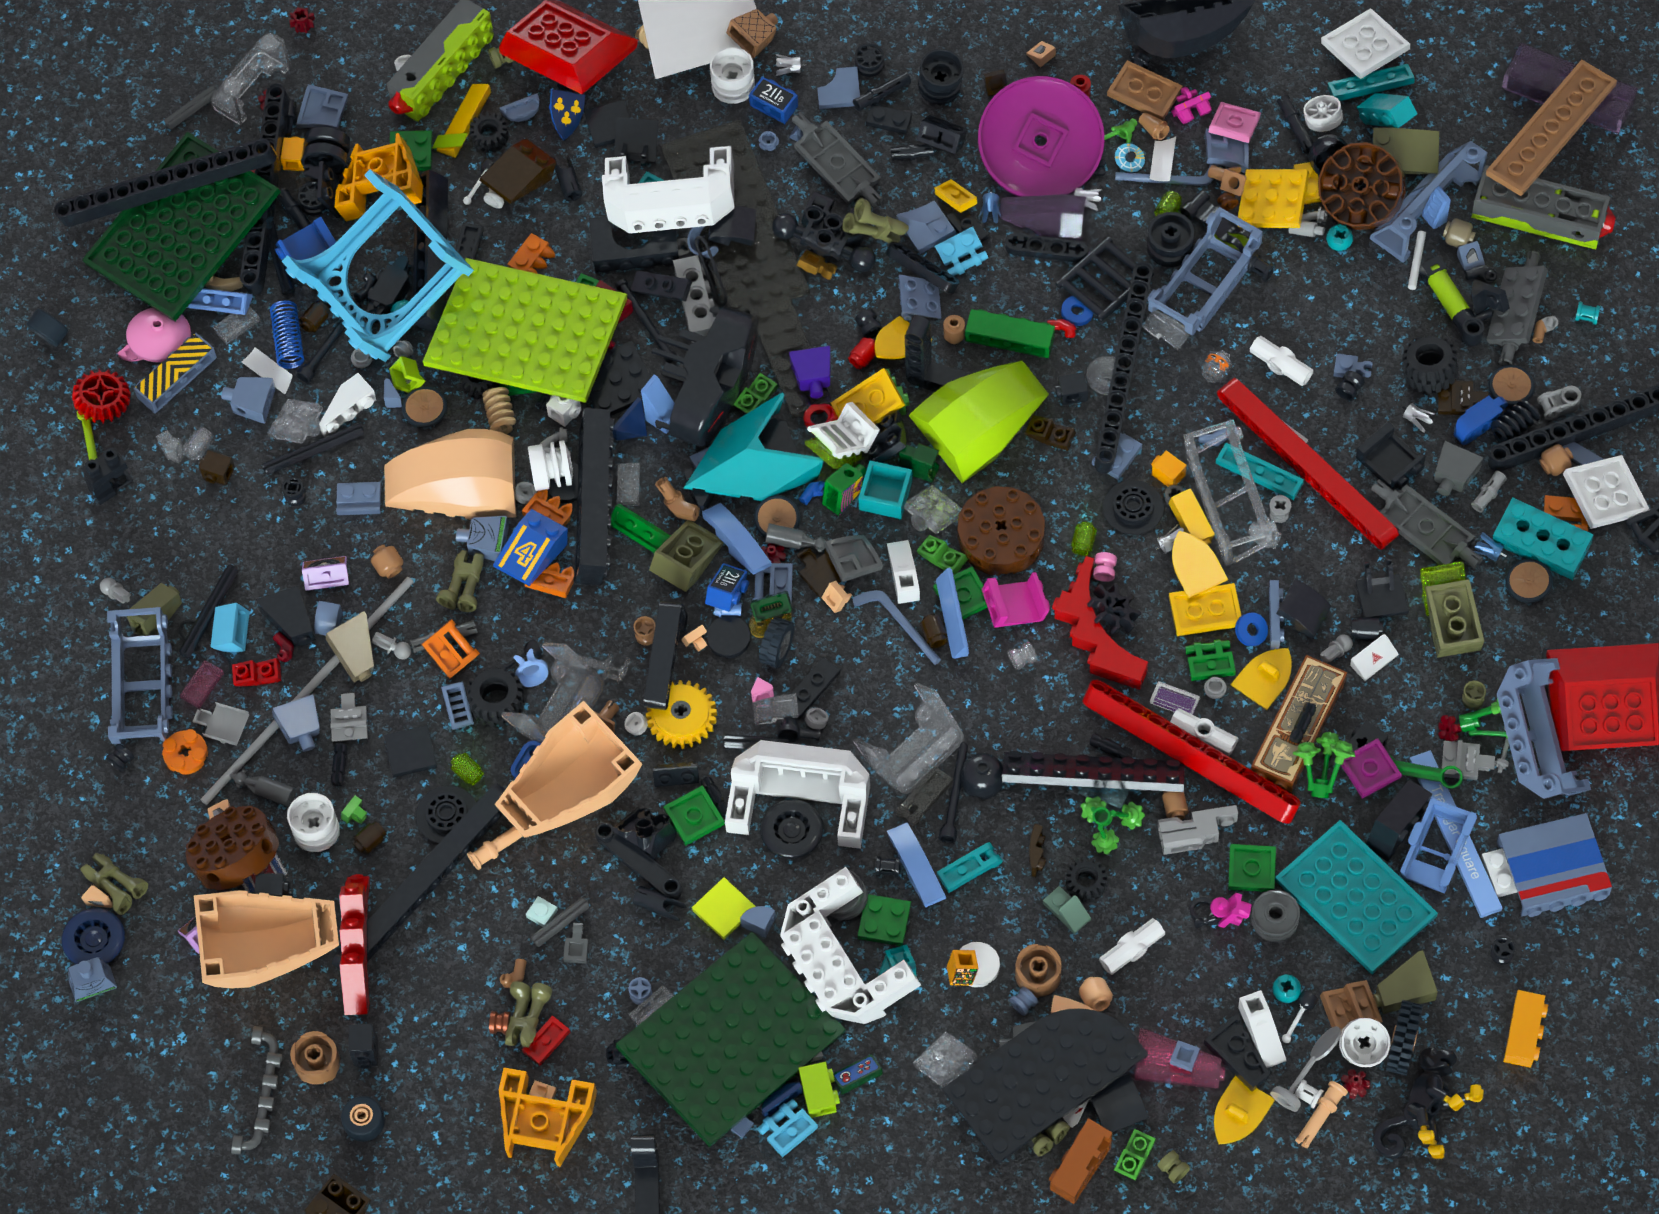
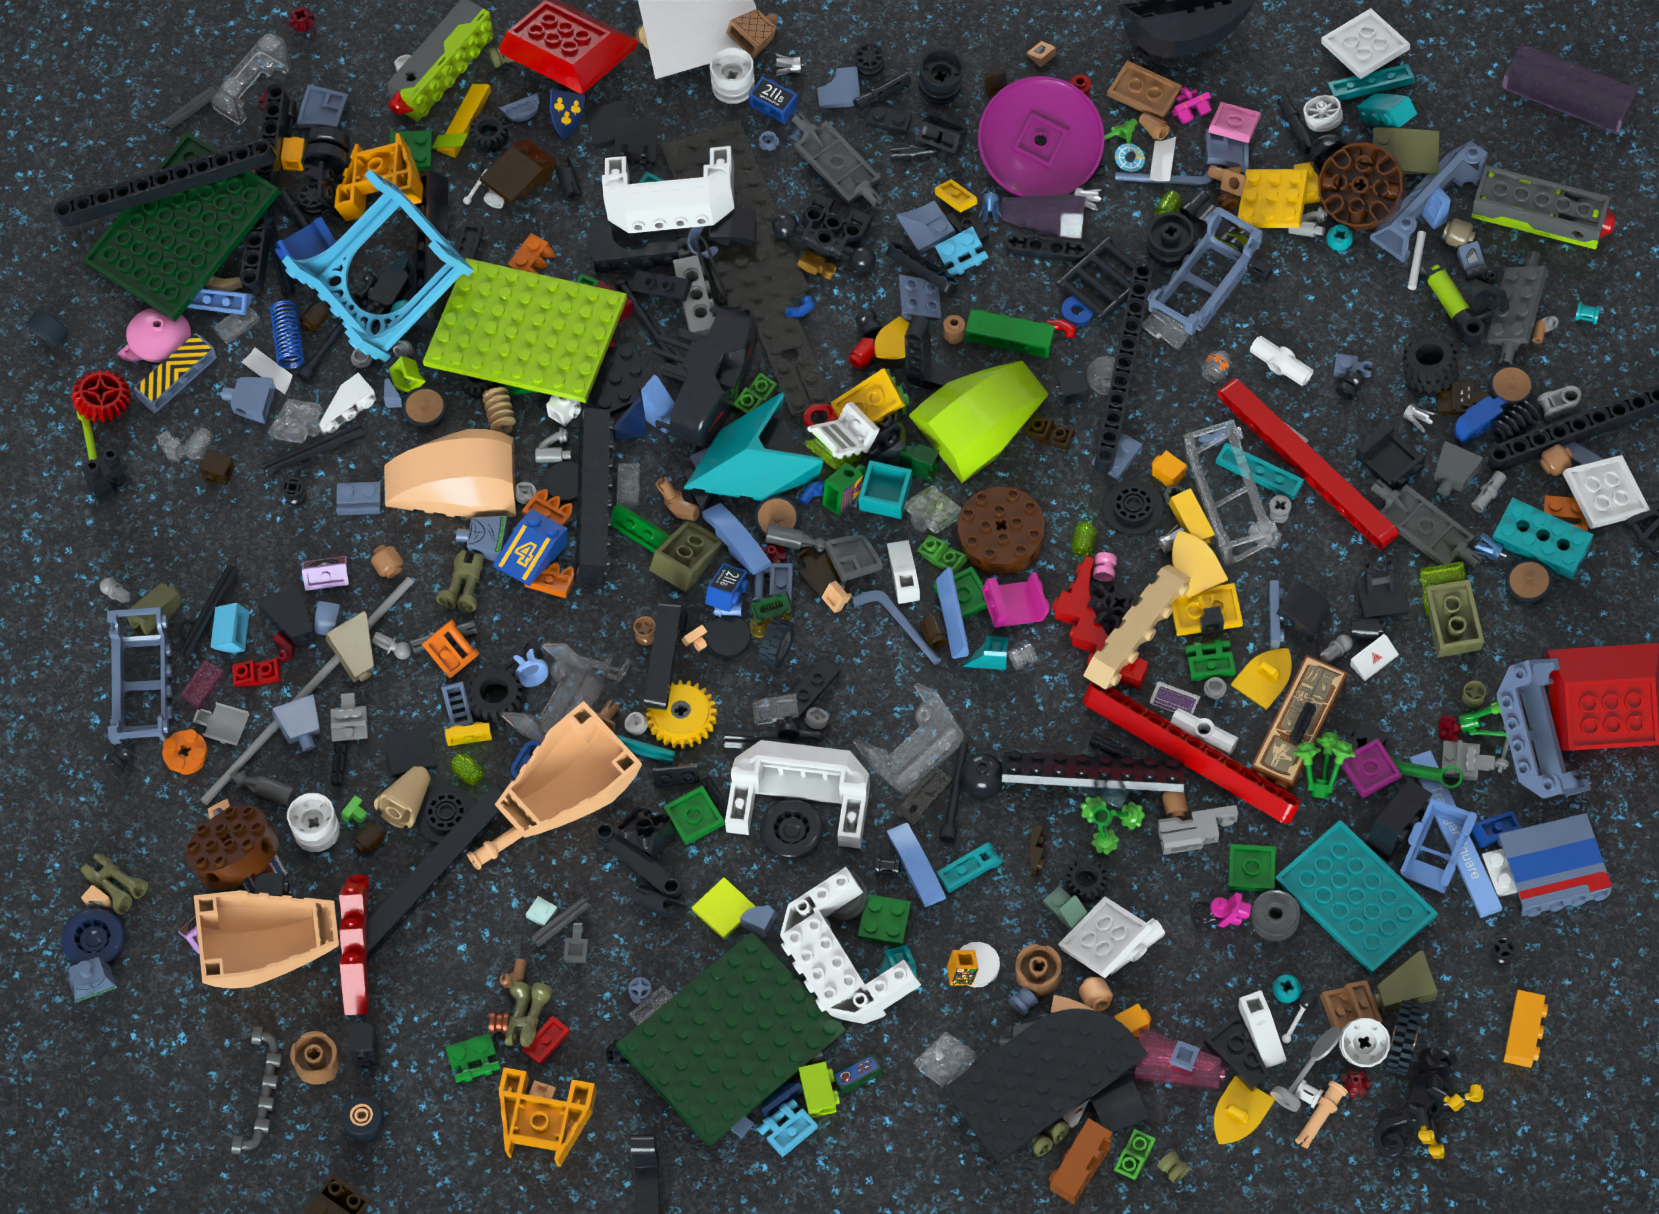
(404, 798): none -> tan cone
(468, 734): none -> yellow plate
(471, 1052): none -> green plate
(550, 465): white wheel -> none
(648, 750): none -> teal axle
(761, 690): bright pink slope -> none
(802, 310): none -> blue arm
(812, 369): dark purple torso -> none
(886, 228): olive piece -> none
(991, 654): none -> teal slope
(1105, 937): none -> white plate
(1134, 1019): none -> light orange brick
(1137, 627): none -> tan brick
(1212, 617): none -> black piece
(1261, 629): blue piece -> none
(1487, 831): none -> blue slope
(1551, 127): medium nougat plate -> none

